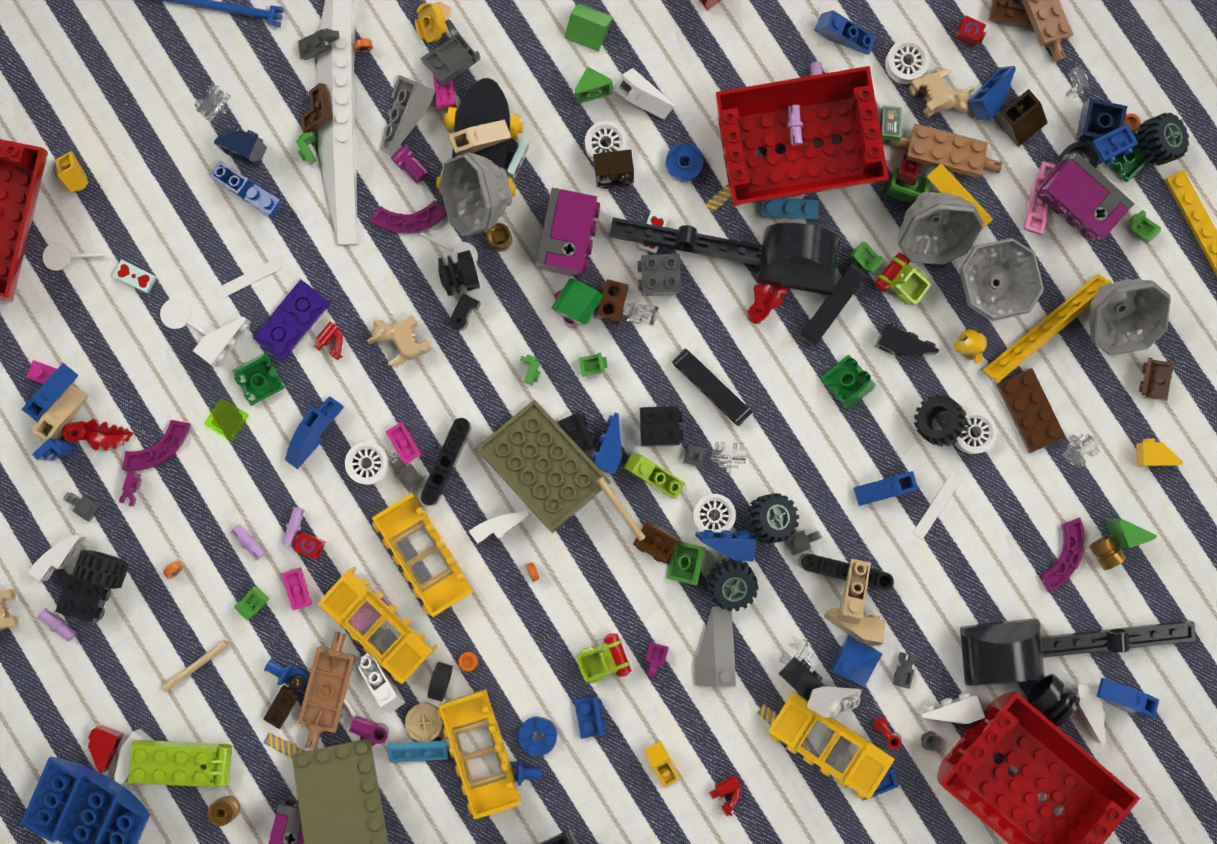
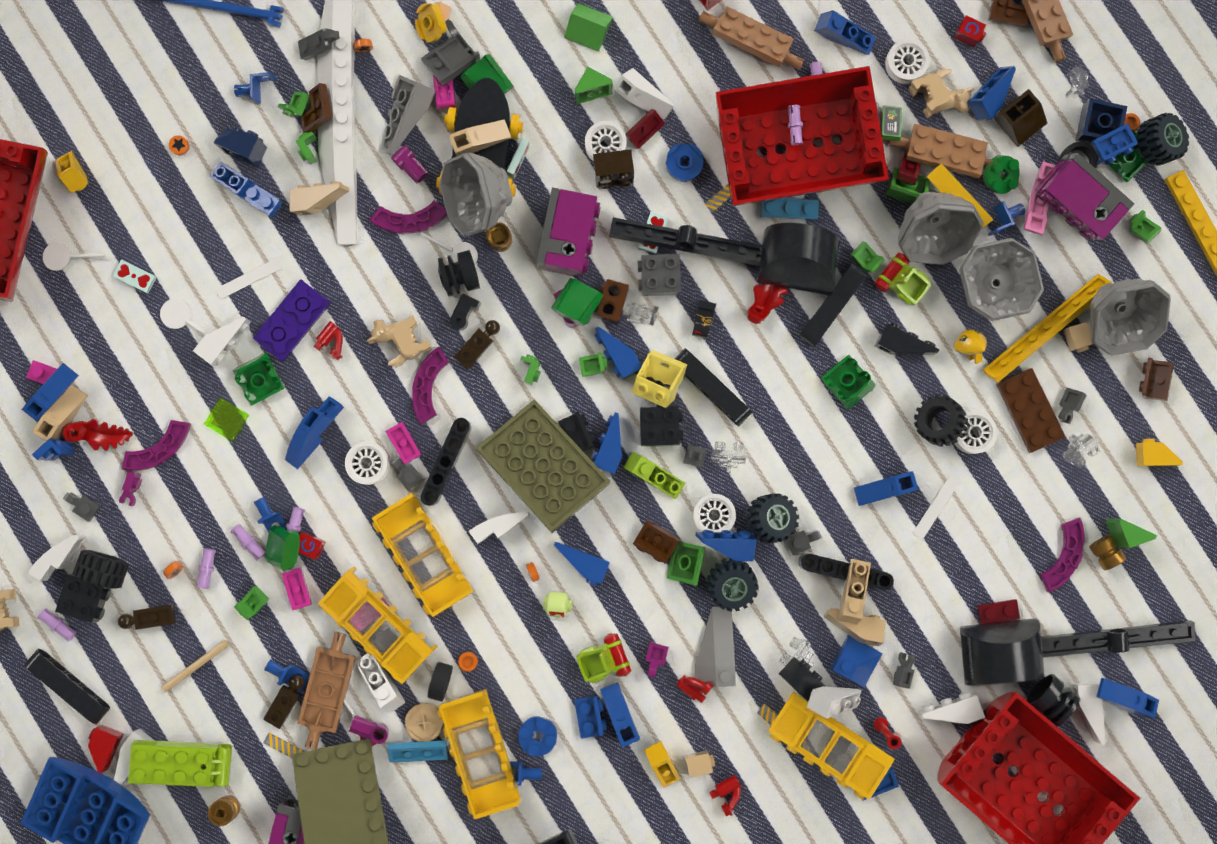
(67, 686): none -> black beam
(148, 617): none -> dark brown plate
(178, 145): none -> orange tile
(206, 568): none -> lavender pin
(213, 103): clear hips -> none
(253, 87): none -> blue bracket
(268, 517): none -> blue bracket
(282, 548): none -> green slope
(296, 106): none -> bright green bracket
(311, 200): none -> tan slope
(424, 383): none -> magenta tile
(477, 344): none -> dark brown plate
(486, 68): none -> green slope
(557, 604): none -> yellowish green head
(587, 565): none -> blue slope
(620, 508): tan bar -> none
(620, 714): none -> blue slope
(622, 356): none -> blue slope
(645, 129): none -> dark red plate
(669, 373): none -> light yellow piece
(694, 687): none -> red plant
(699, 763): none -> tan brick
(703, 318): none -> black leg
(752, 37): none -> medium nougat plate
(925, 740): dark grey plate -> none
(998, 611): none -> dark red plate
(1006, 216): none -> blue bracket
(1011, 174): none -> green plate
(1071, 401): none -> dark grey plate
(1078, 337): none -> tan brick

